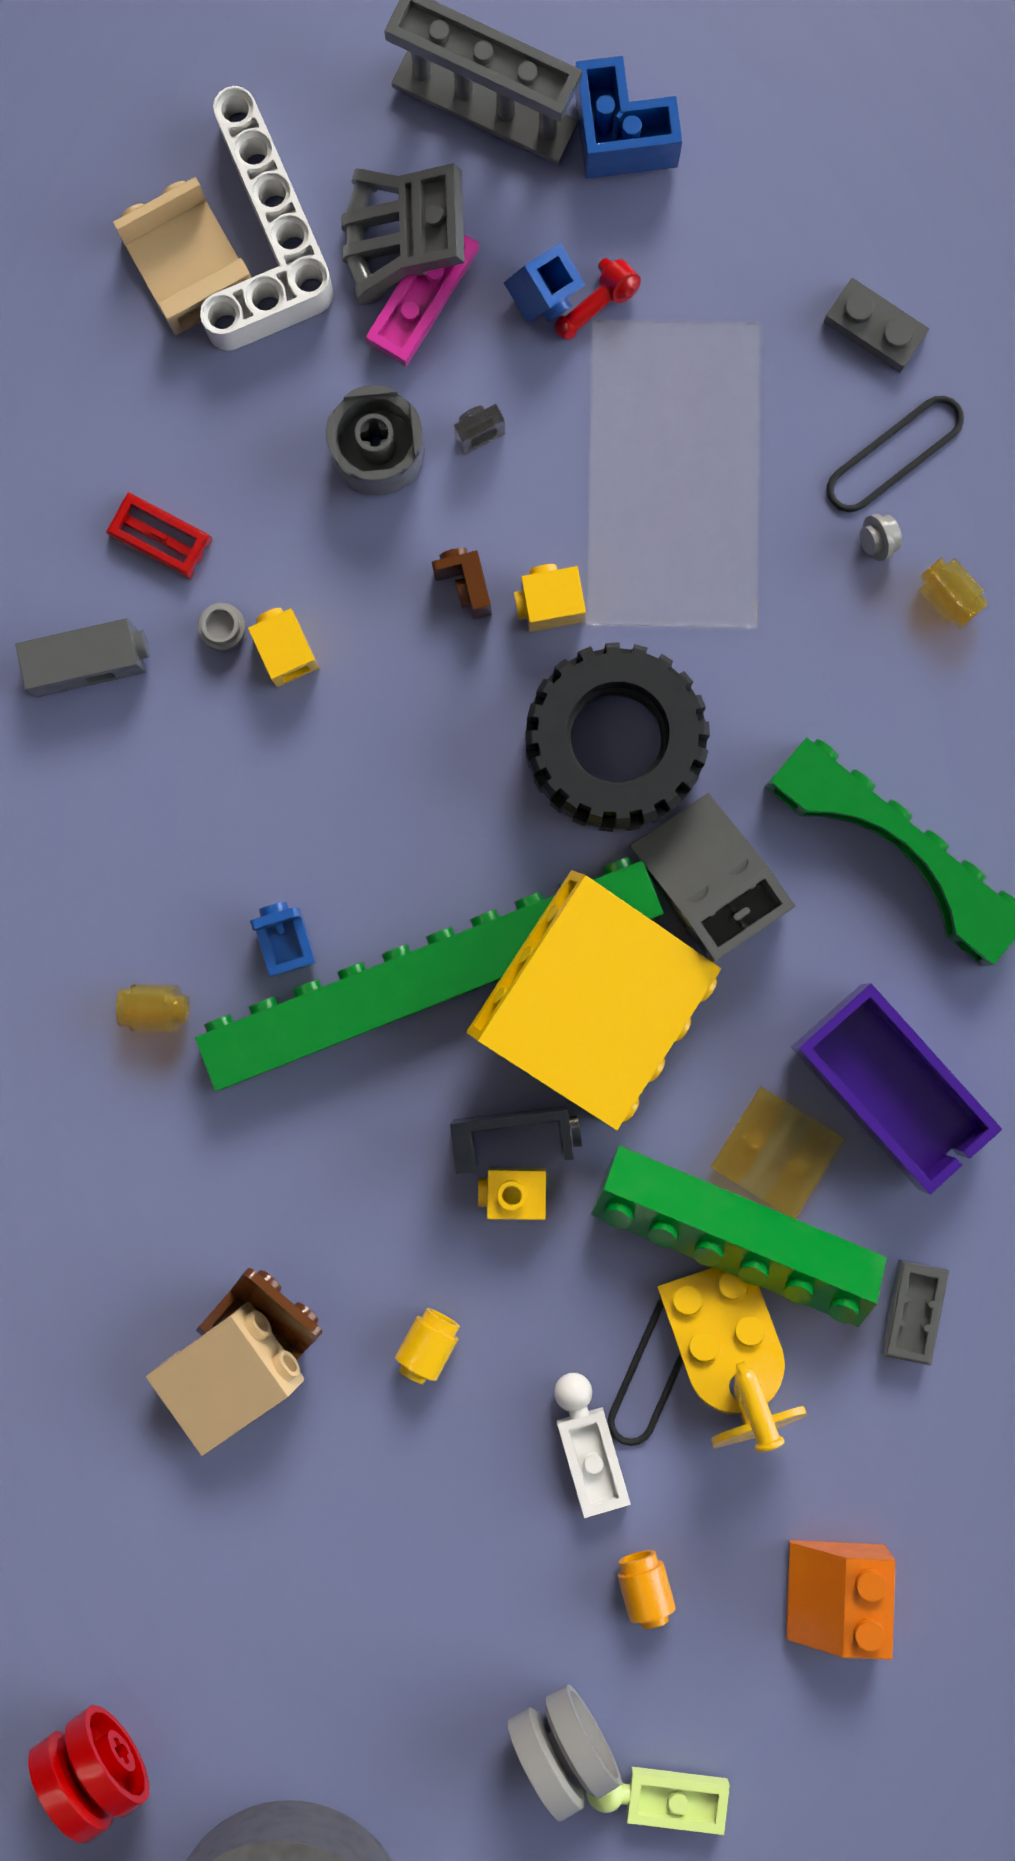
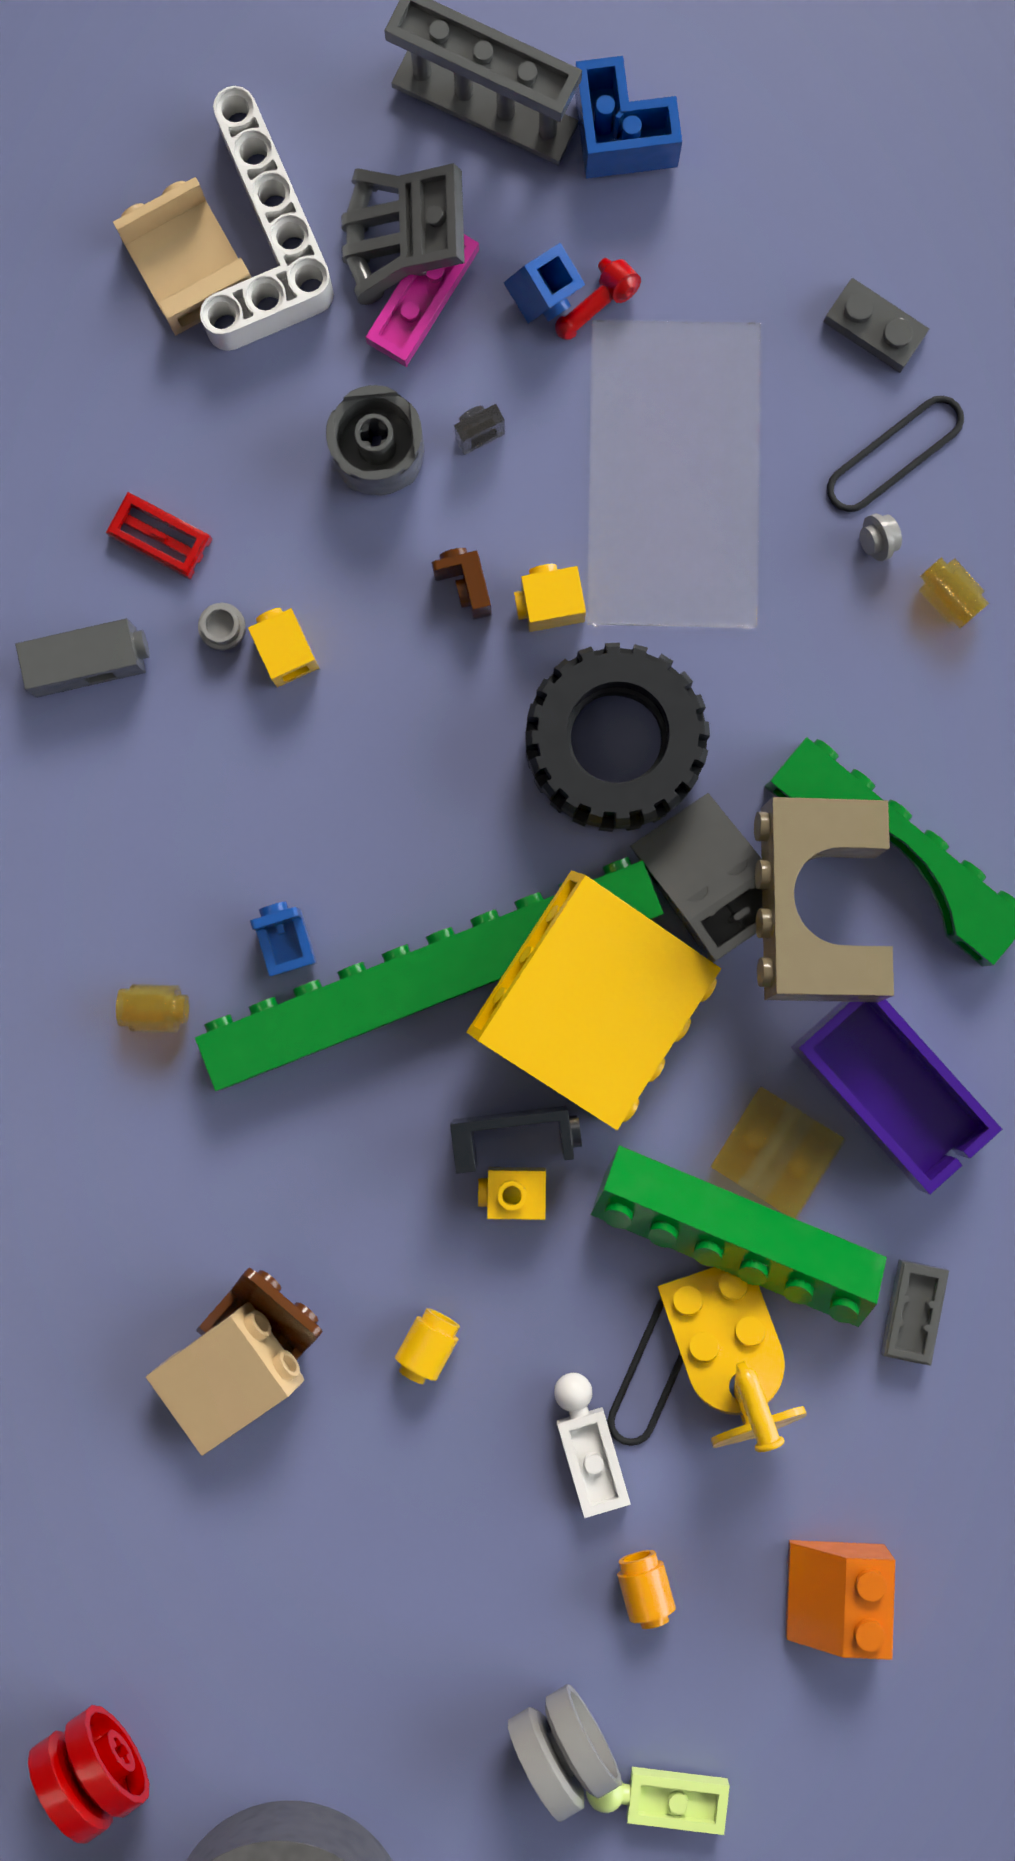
(794, 959): none -> dark tan arch

